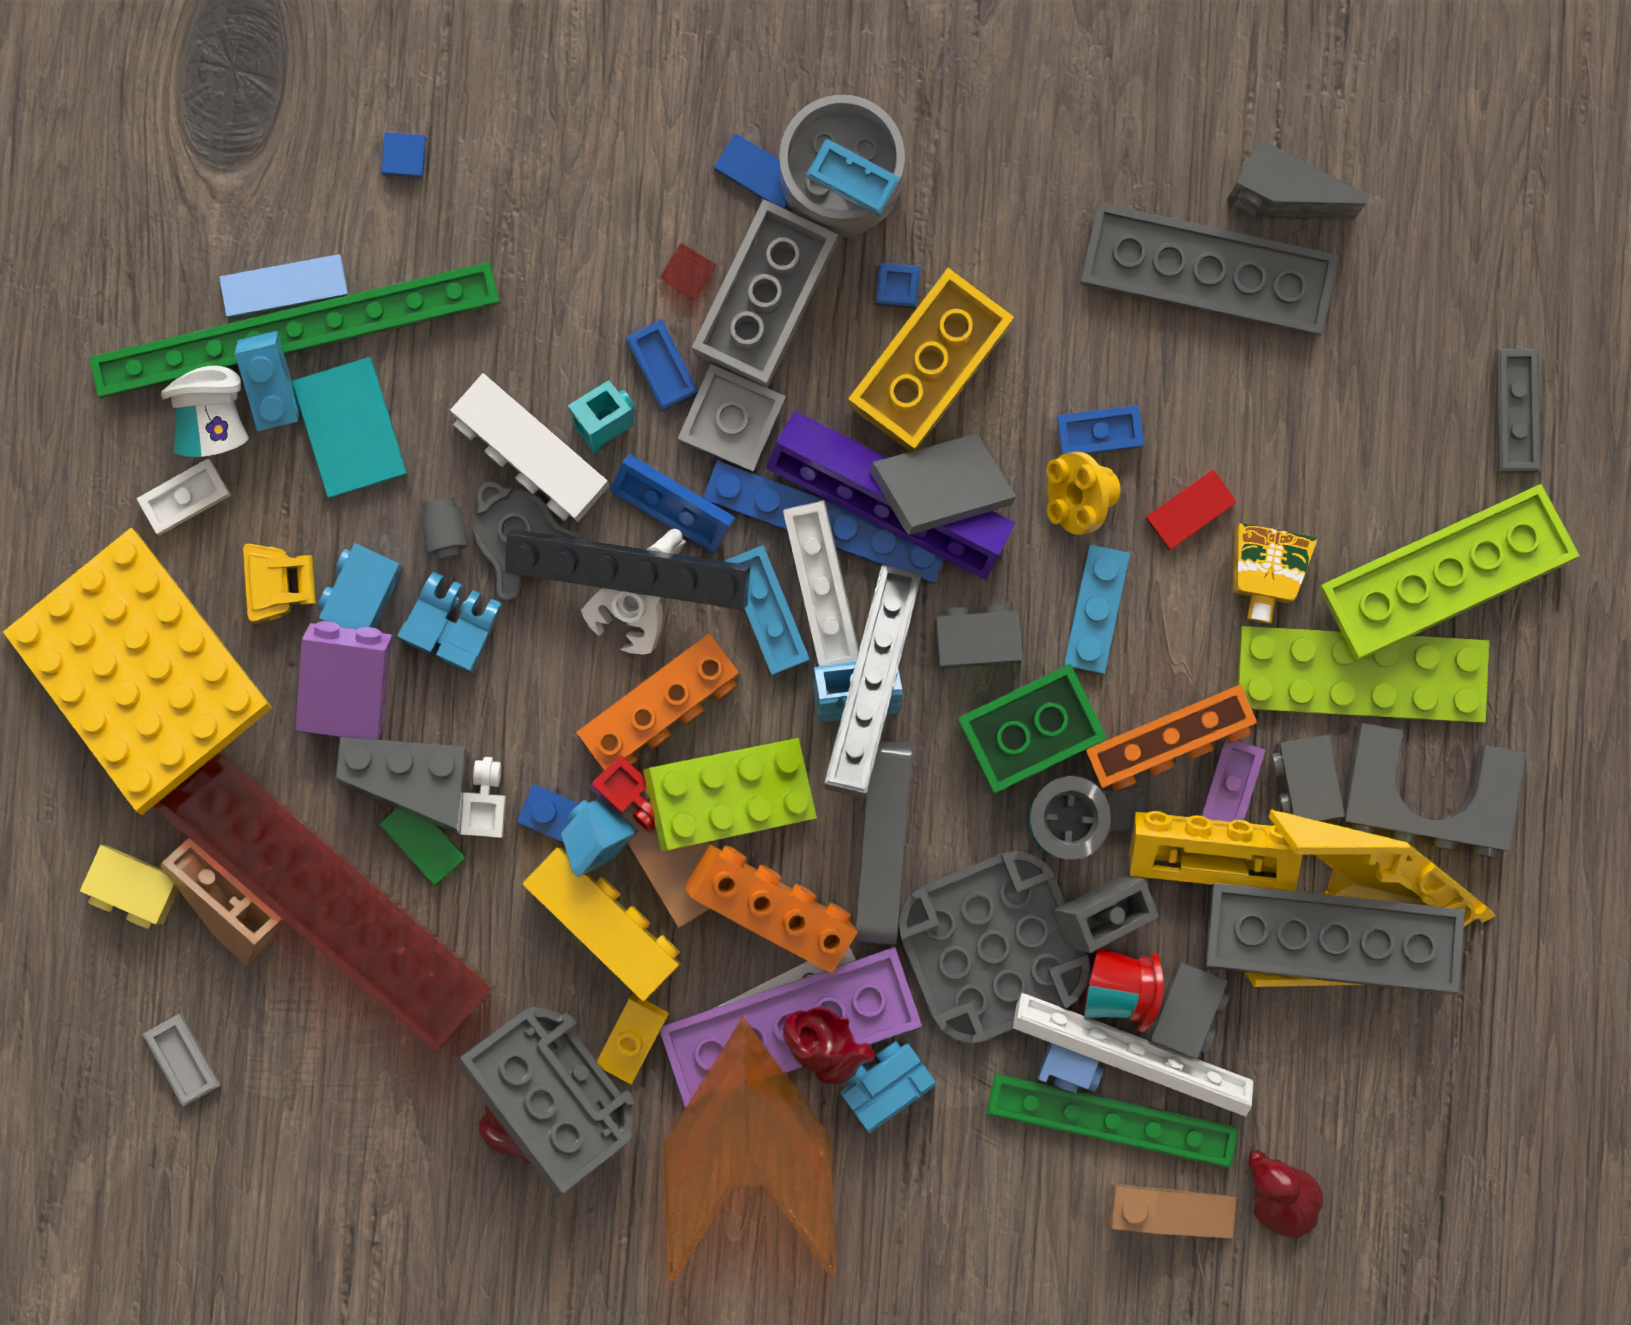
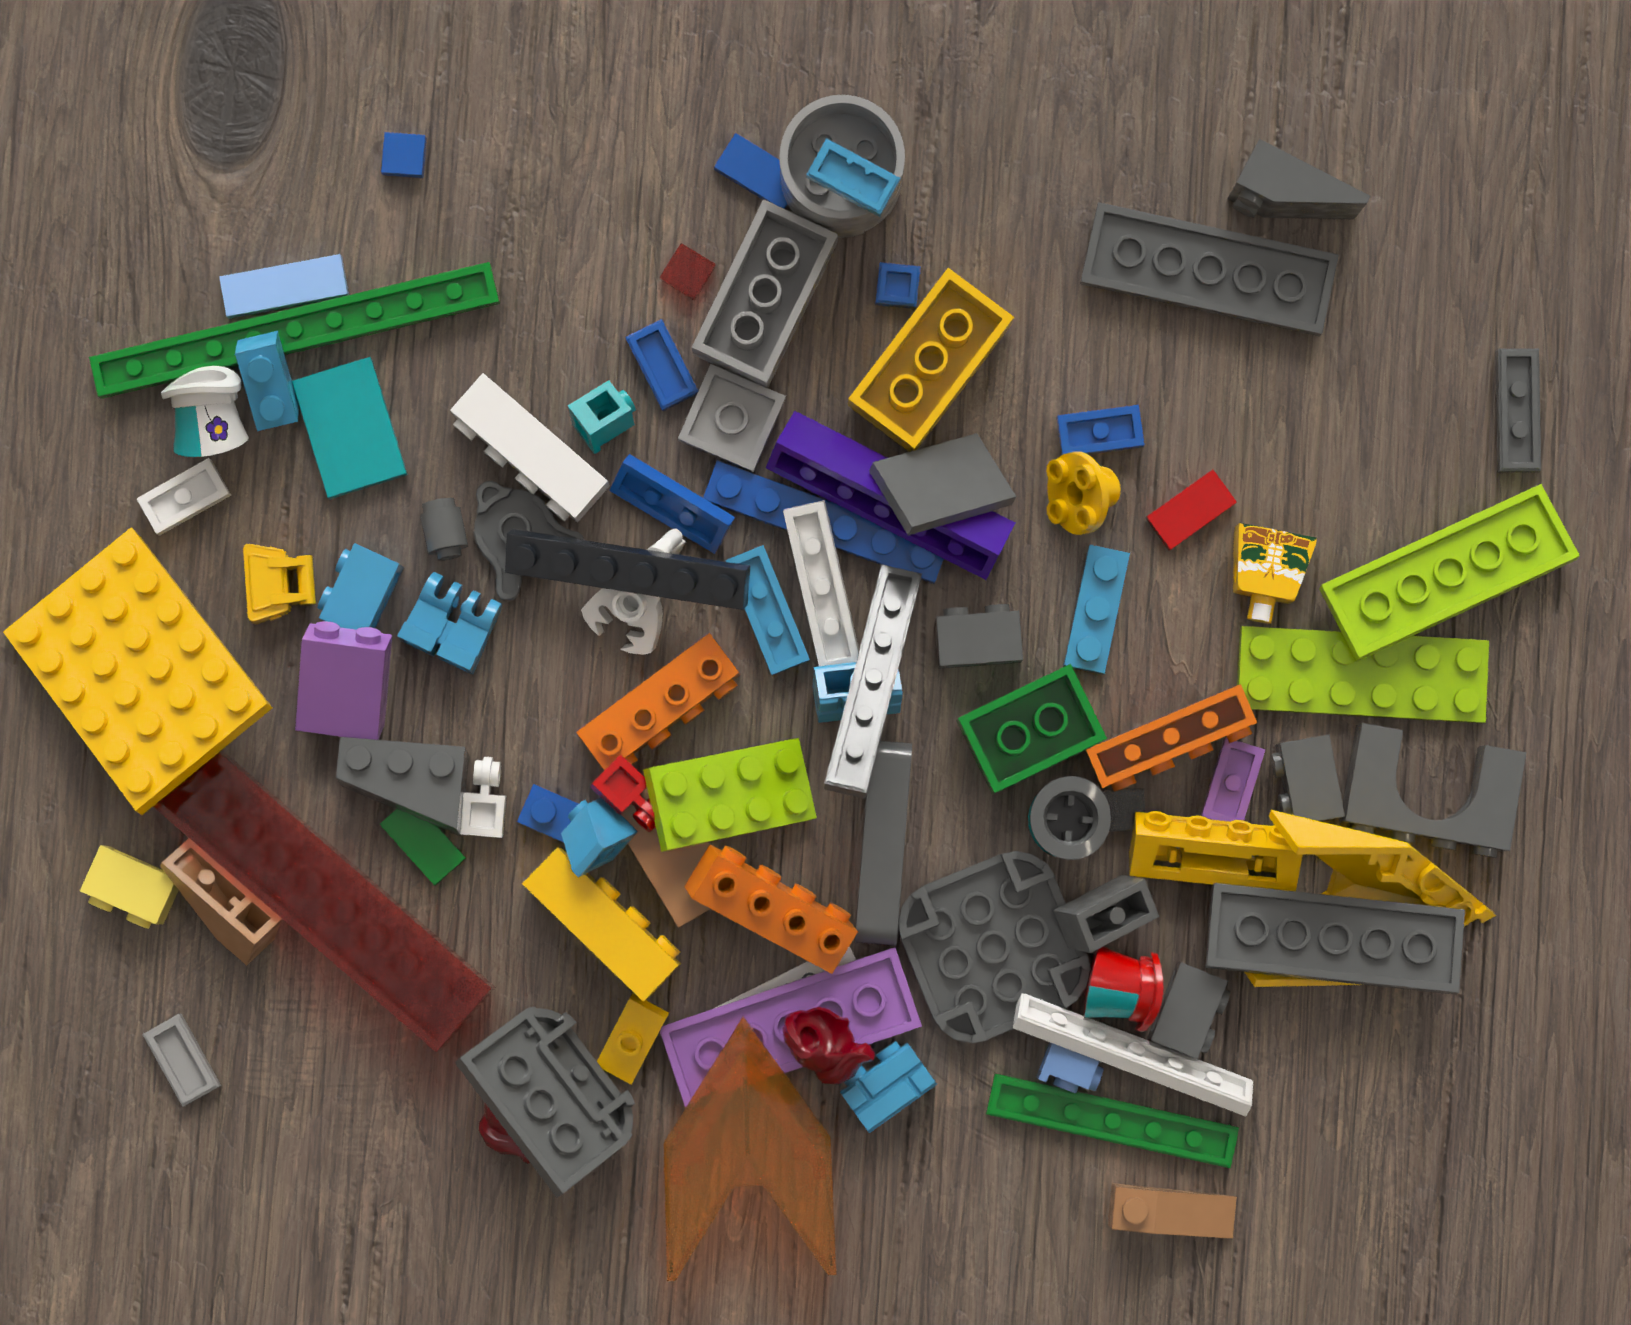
(1284, 1196): dark red hair -> none

